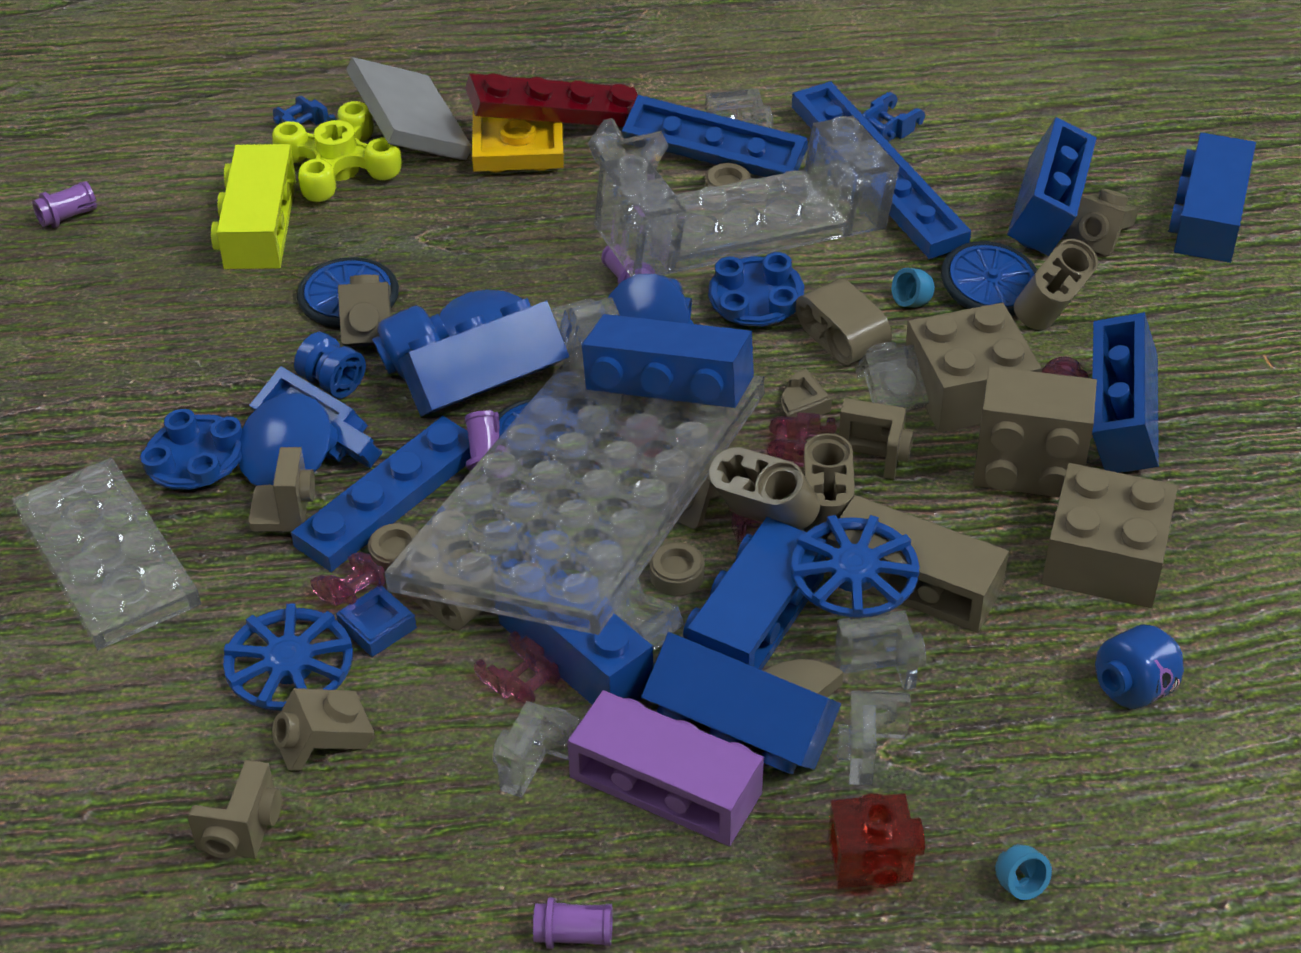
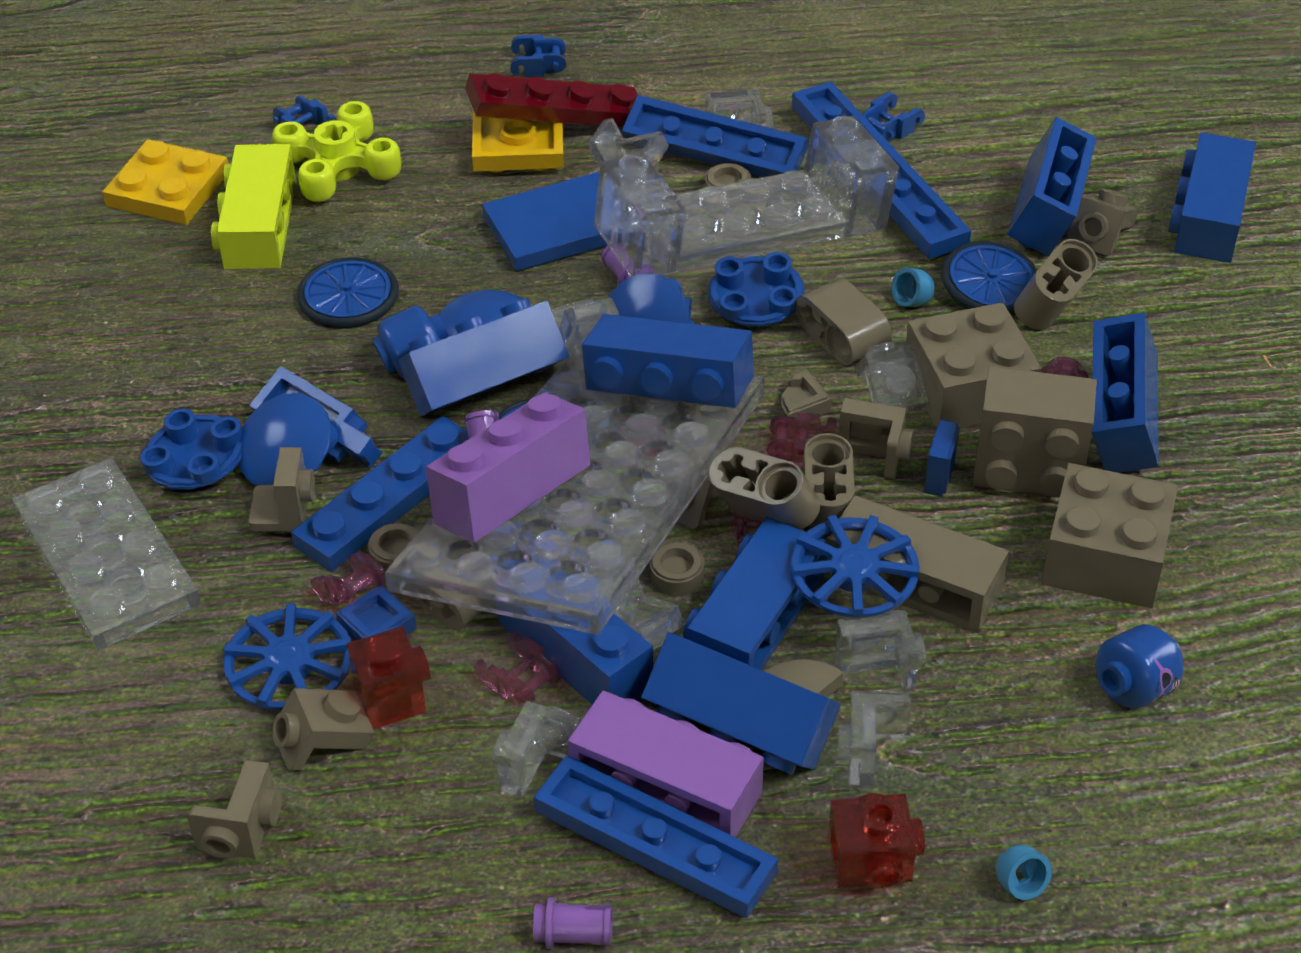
(64, 204): medium lavender pin -> none
(165, 182): none -> yellow plate
(325, 362): blue wheel -> none
(362, 308): dark tan bracket -> none
(389, 676): none -> clear red brick
(408, 109): light grey tile -> none
(508, 466): none -> medium lavender brick
(541, 57): none -> blue piece
(546, 222): none -> blue tile
(656, 836): none -> blue plate
(942, 458): none -> blue tile

